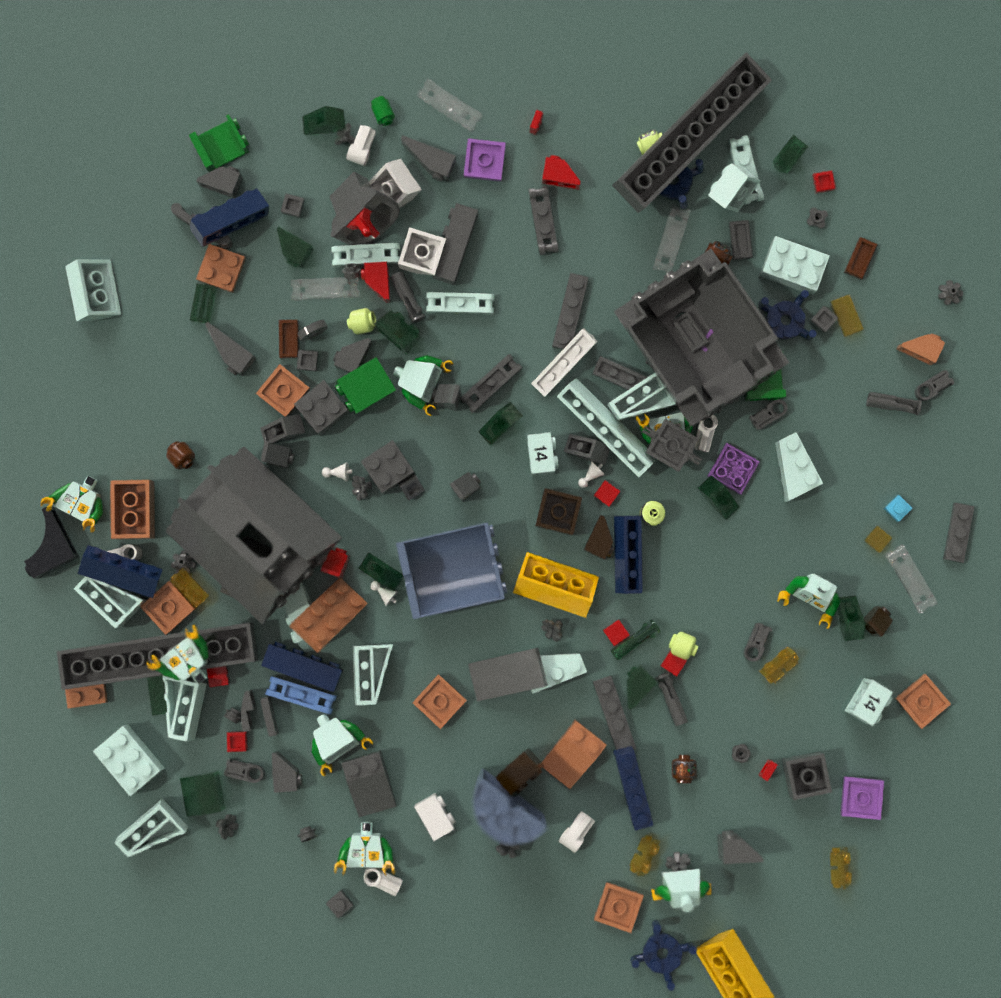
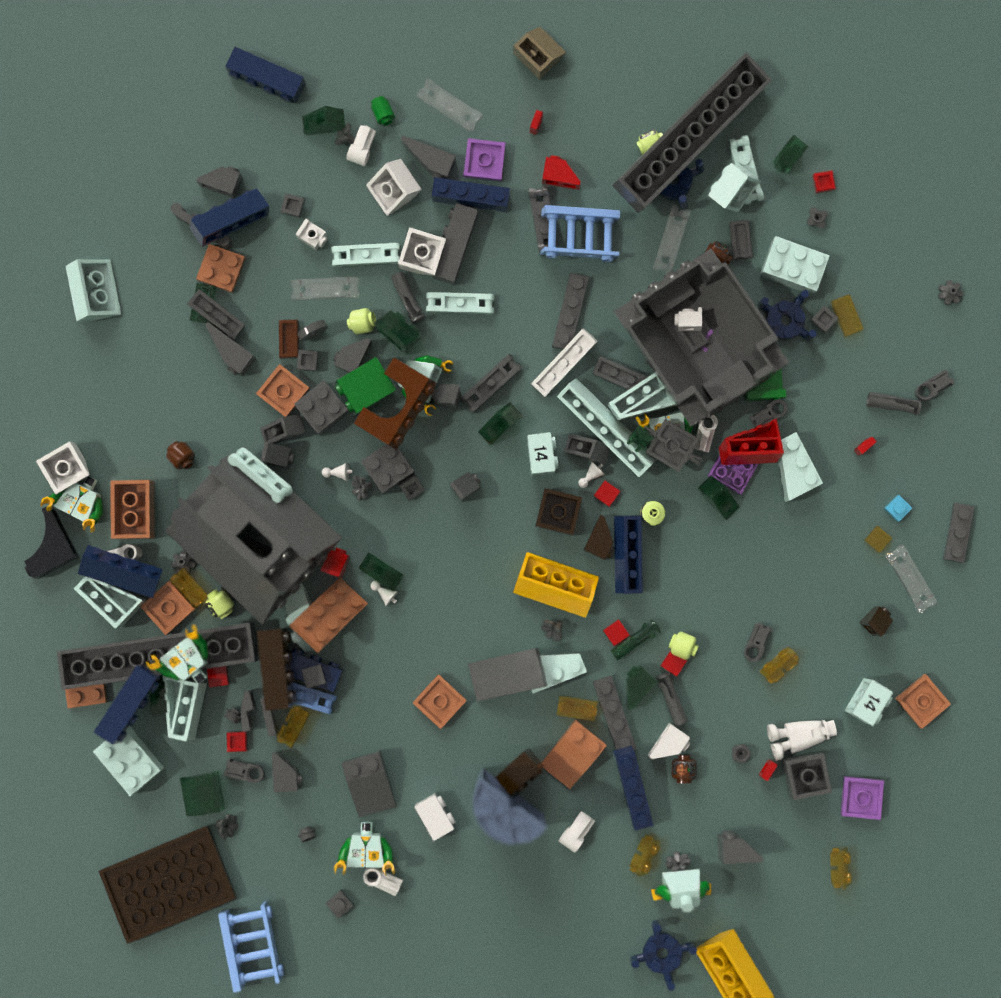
(64, 467): none -> white slope
(127, 704): none -> dark blue brick
(151, 828): light aqua wedge -> none
(167, 884): none -> dark brown plate
(215, 314): none -> dark grey plate
(219, 603): none -> yellowish green head
(220, 144): green panel -> none
(235, 959): none -> light blue fence
(260, 474): none -> light aqua plate
(265, 75): none -> dark blue brick
(275, 669): none -> dark brown brick
(293, 248): clear green slope -> none
(296, 721): none -> clear yellow hinge
(314, 242): none -> white brick
(314, 676): none -> dark grey tile
(335, 739): light aqua torso -> none
(351, 271): dark grey plate -> none
(361, 211): dark grey piece -> none
(369, 670): light aqua wedge -> none
(377, 279): red slope -> none
(417, 391): none -> reddish brown arch
(451, 570): sand blue cylinder -> none
(470, 194): none -> dark blue brick
(509, 849): dark grey plant -> none
(538, 52): none -> dark tan slope
(577, 708): none -> clear yellow hinge
(589, 216): none -> light blue fence
(618, 907): nougat plate -> none
(640, 437): none -> clear green tile
(670, 743): none -> white slope
(689, 320): none -> white brick
(753, 446): none -> red wedge
(801, 736): none -> white piece
(815, 592): torso -> none
(851, 619): clear green slope -> none
(860, 258): reddish brown tile -> none
(864, 446): none -> red tile
(924, 348): nougat slope -> none

